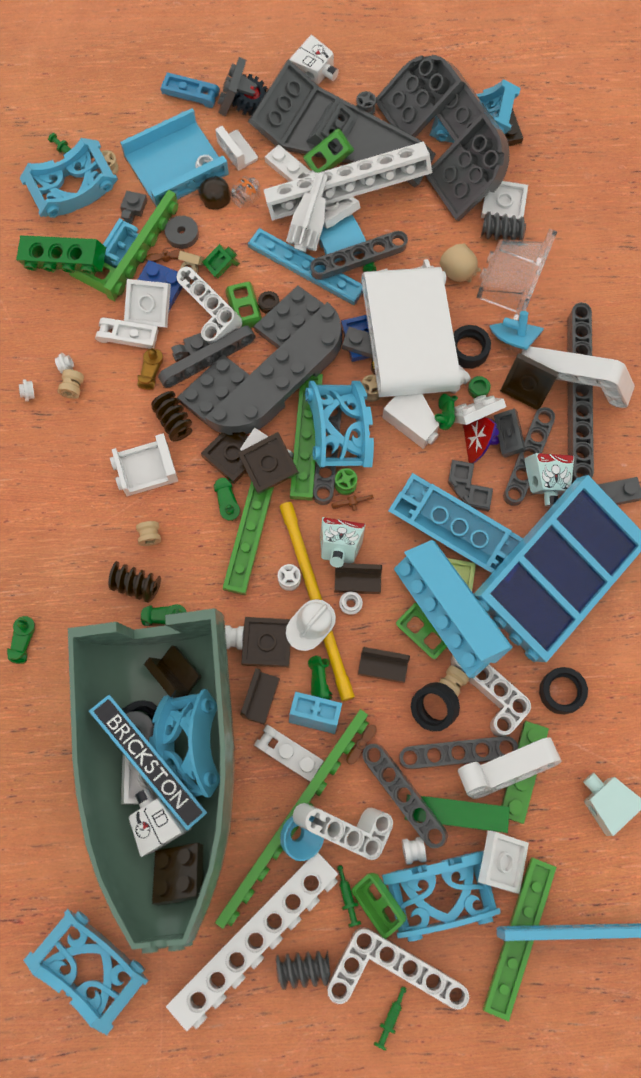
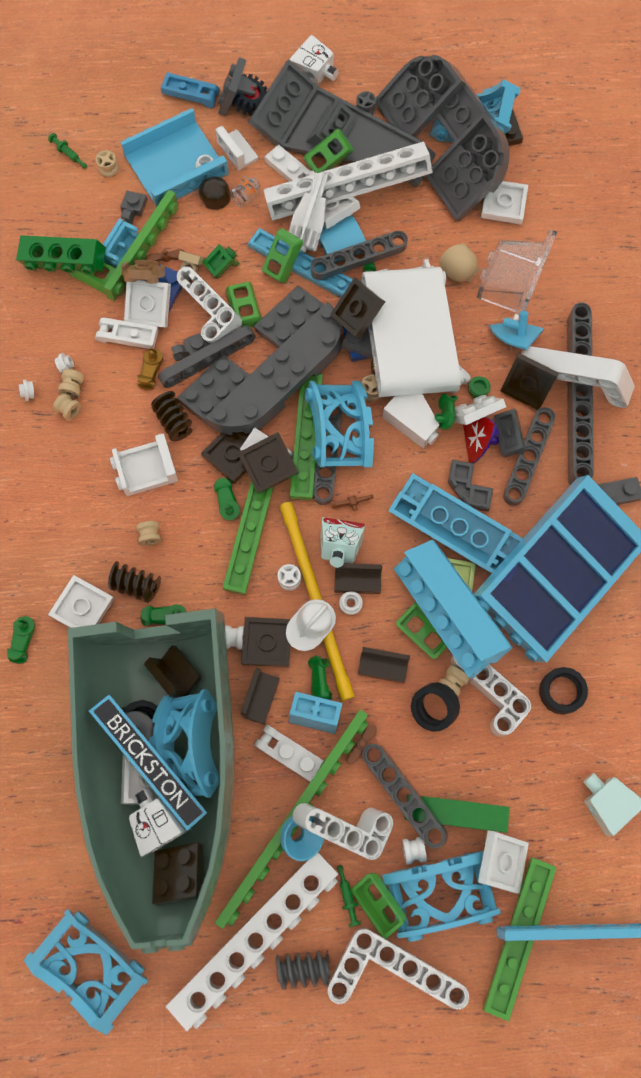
(62, 202): medium azure fence -> none
(67, 406): none -> tan wheel
(81, 604): none -> white plate
(143, 270): none -> medium nougat plate
(185, 239): dark grey piece -> none
(267, 301): dark brown tile -> none
(287, 261): none -> bright green piece
(347, 477): bright green wheel -> none
(357, 308): none -> dark brown plate
(390, 1020): green piece -> none
(446, 756): dark grey beam -> none
(478, 334): black tyre -> none
(503, 227): dark grey piece -> none
(509, 768): white beam -> none
(519, 794): bright green plate -> none
(549, 475): light aqua torso -> none

